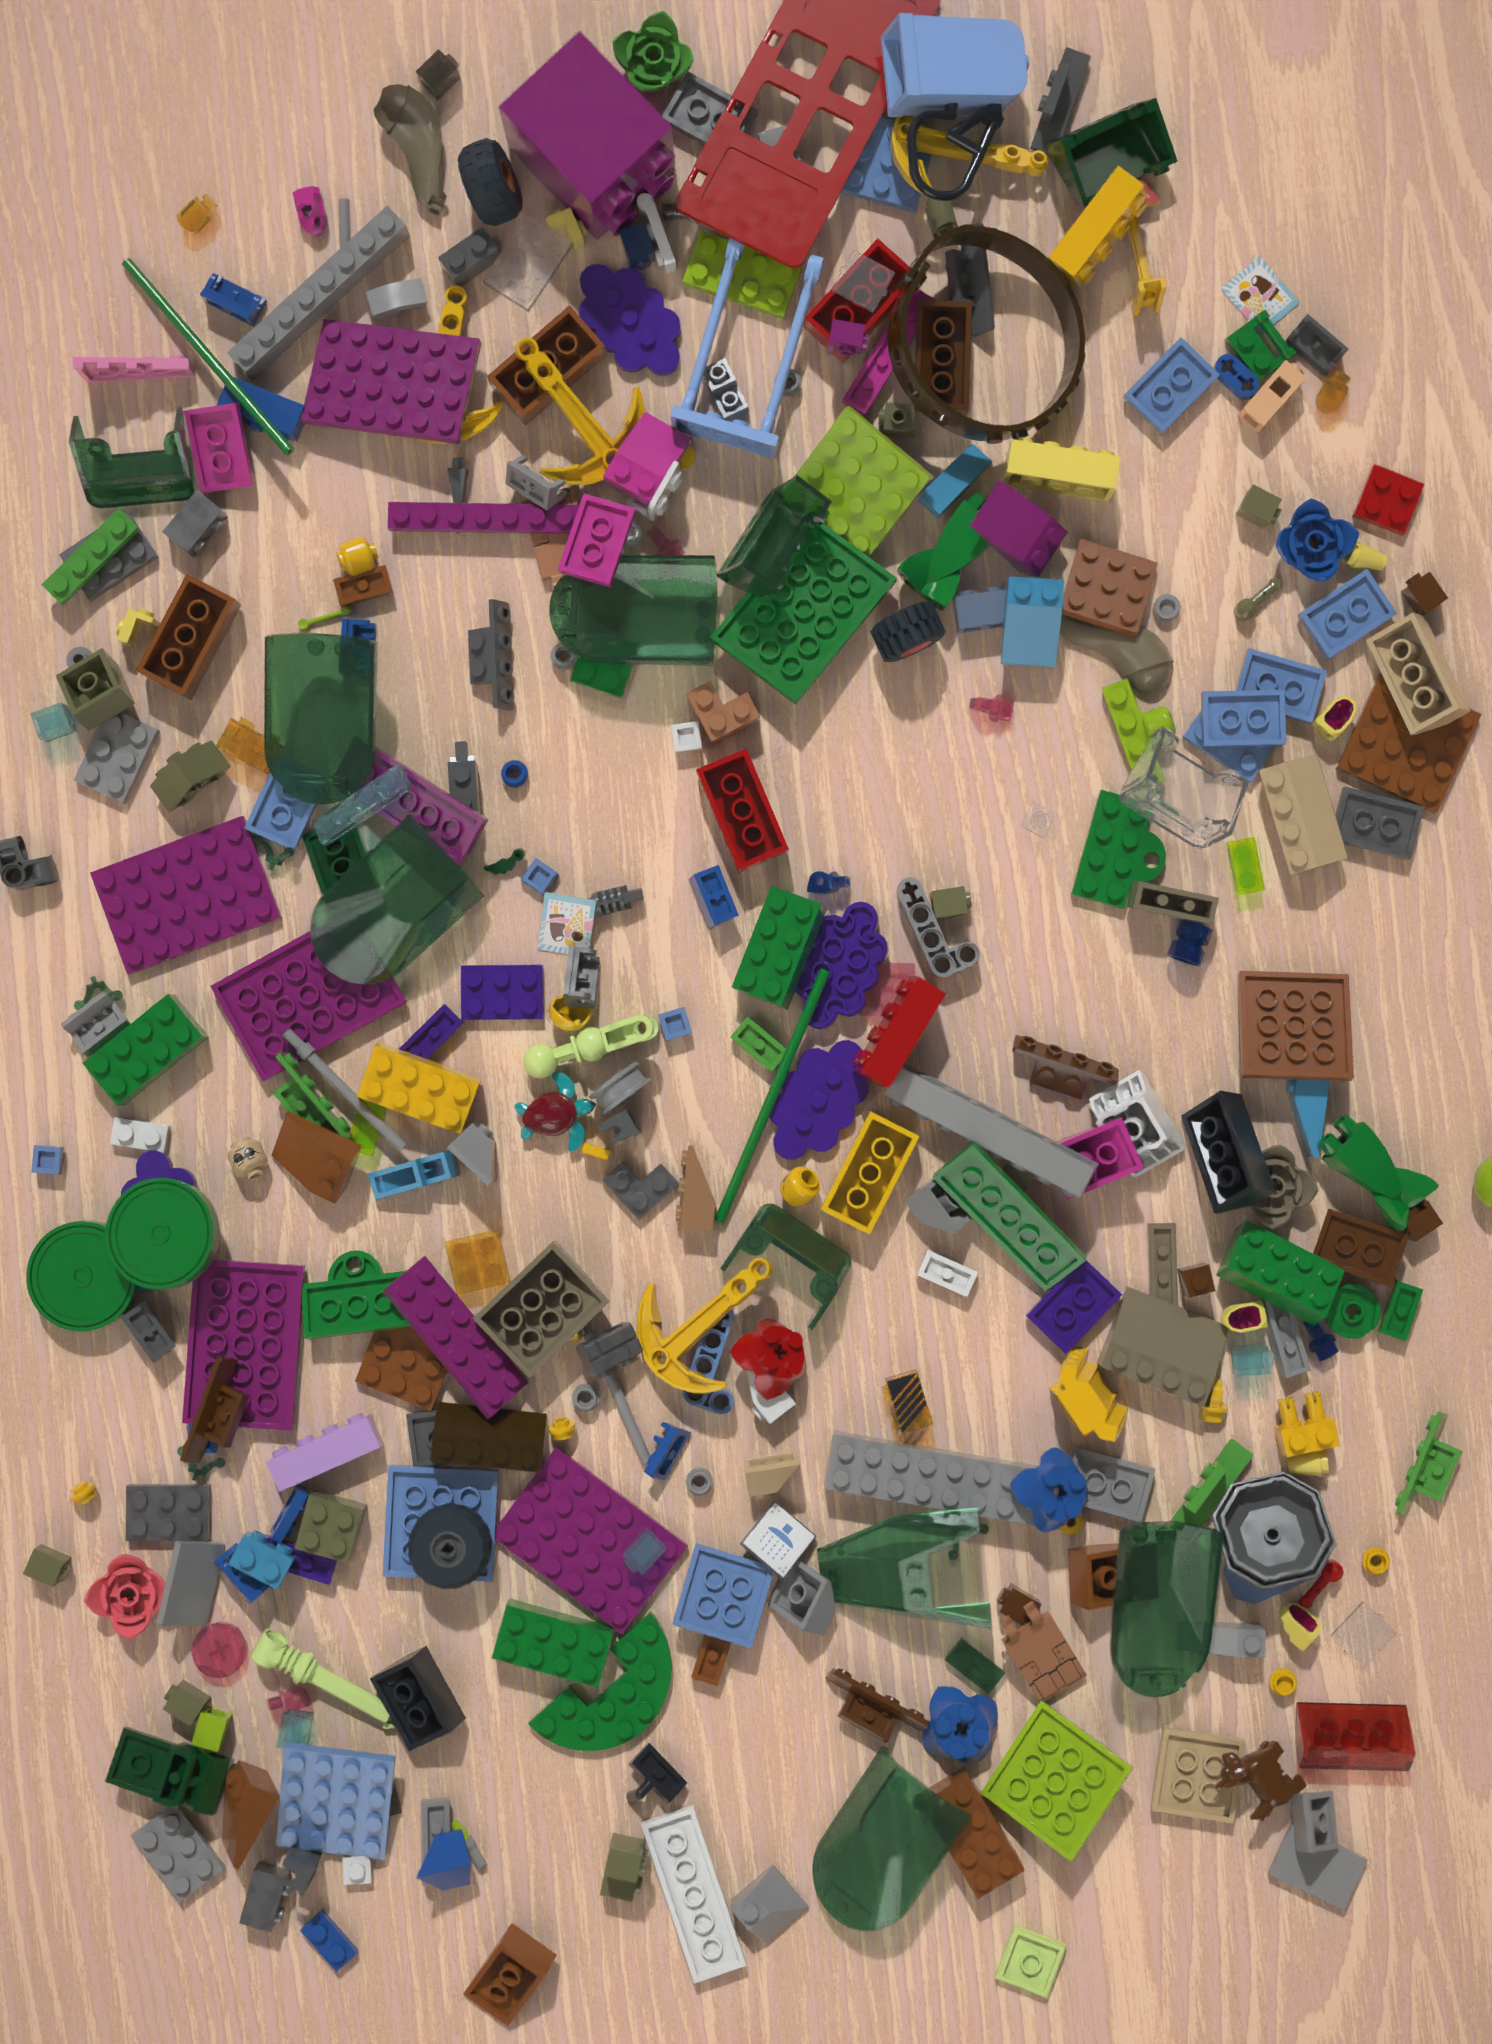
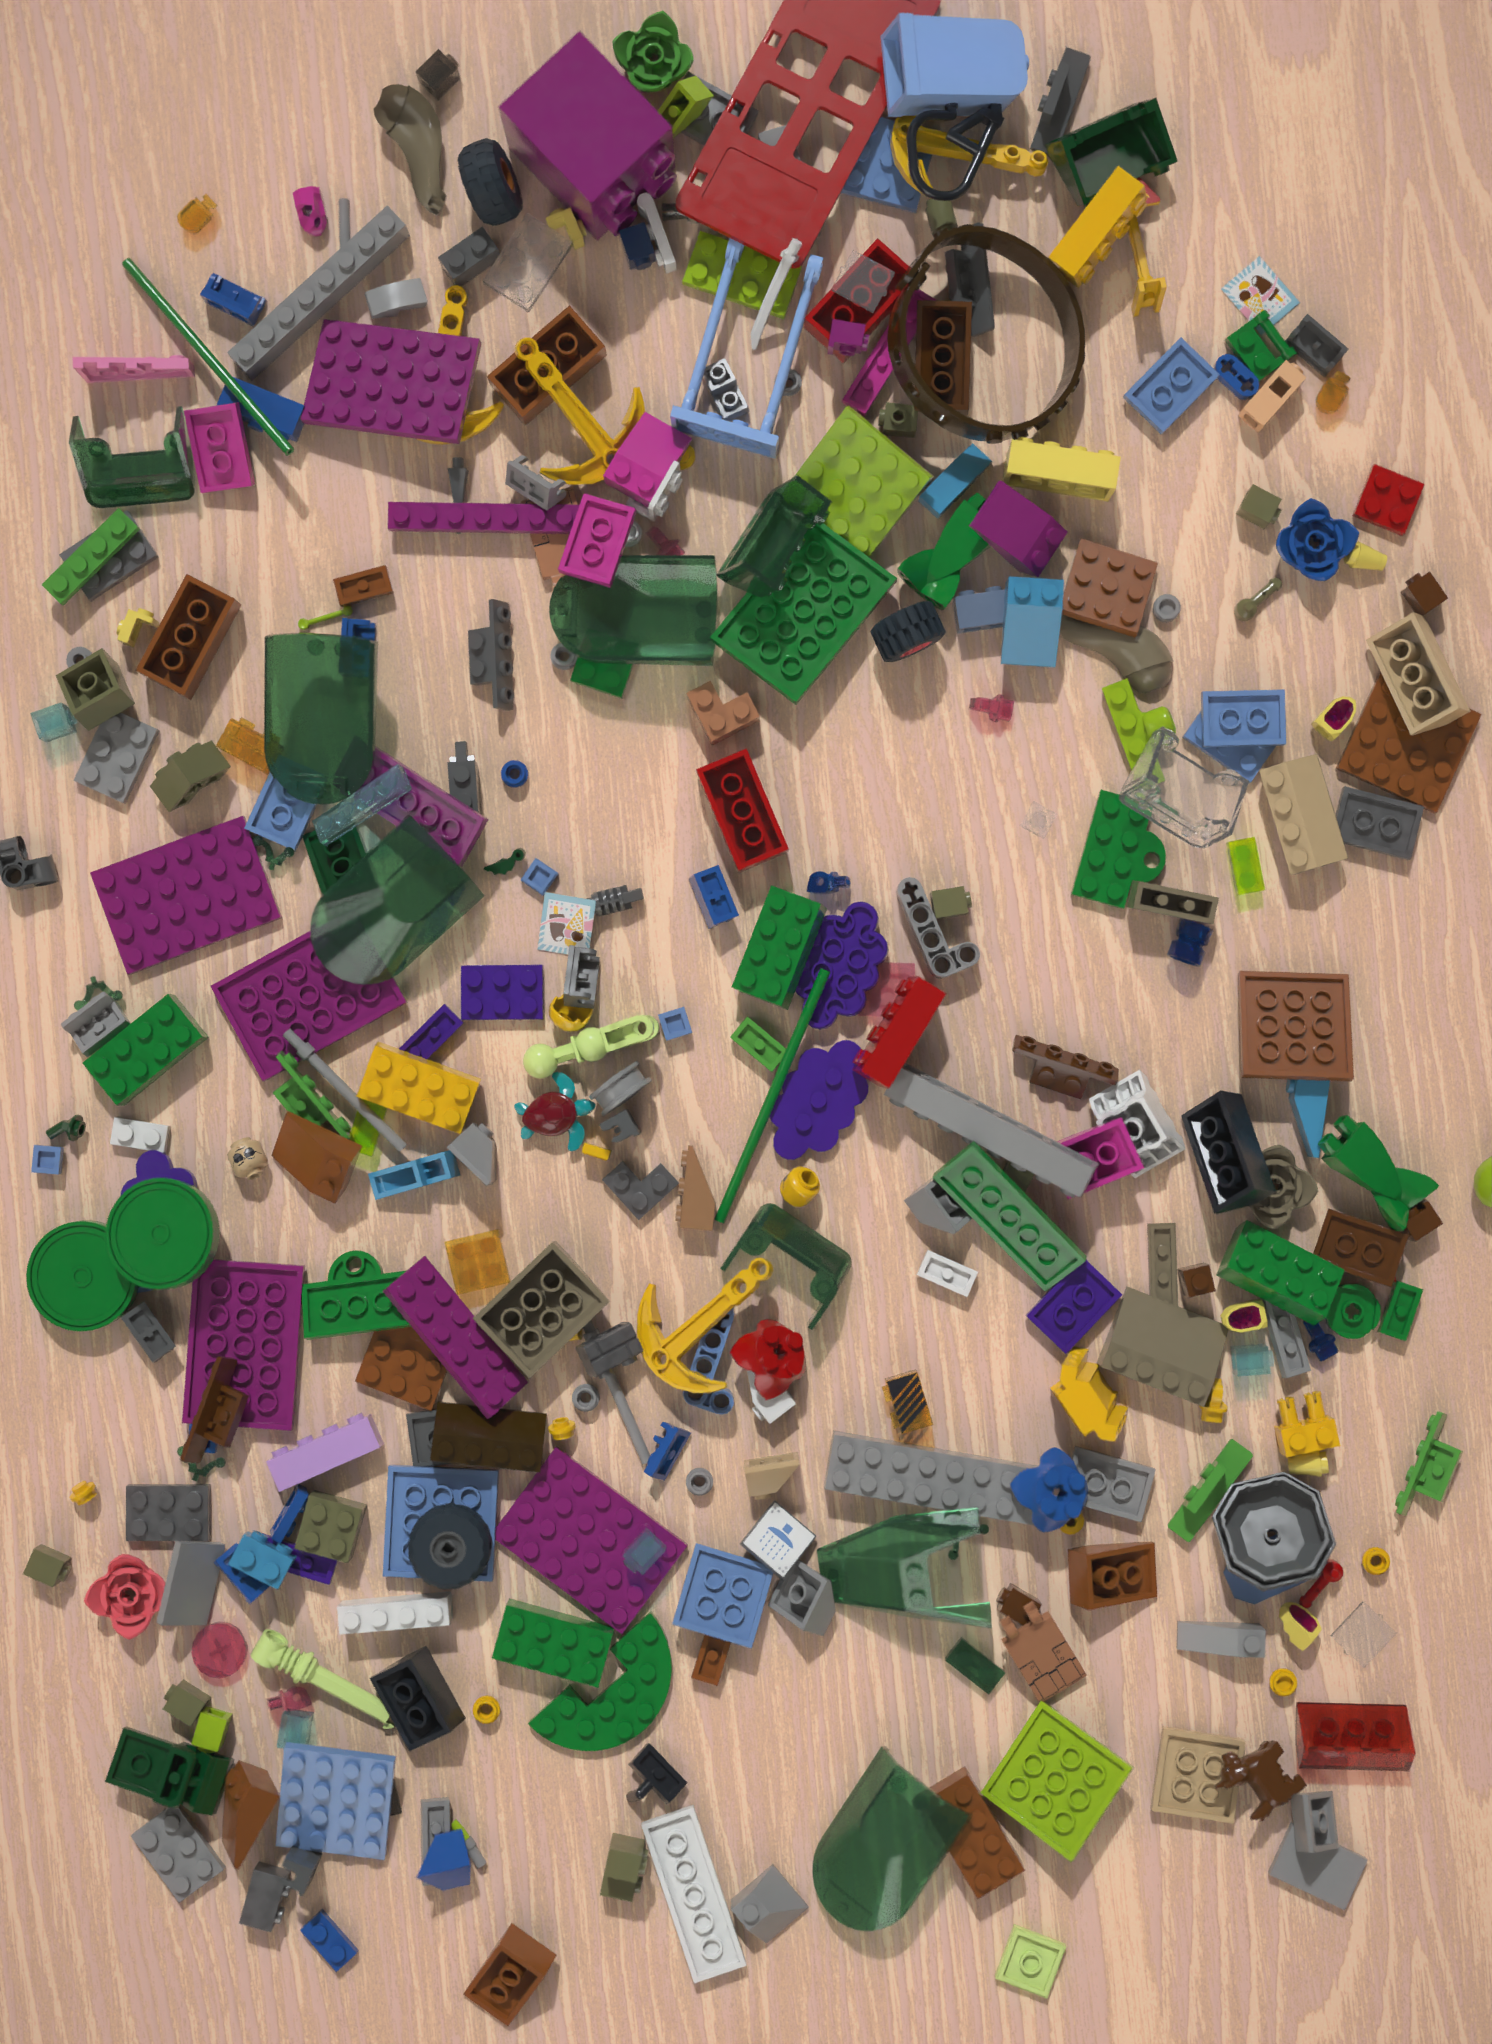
(73, 1127): none -> dark green plate
(195, 524): flat silver brick -> none
(356, 556): yellow head -> none
(357, 1870): white plate -> none
(395, 1612): none -> white brick
(486, 1718): none -> yellow plate
(630, 319): dark purple plate -> none
(685, 103): none -> lime slope
(686, 737): white plate -> none
(789, 257): none -> white sword
(869, 1172): yellow brick -> none
(871, 1710): reddish brown bracket -> none
(951, 1707): blue brick -> none
(1164, 1604): clear green windscreen -> none
(1271, 672): medium blue plate -> none
(1347, 614): medium blue plate -> none

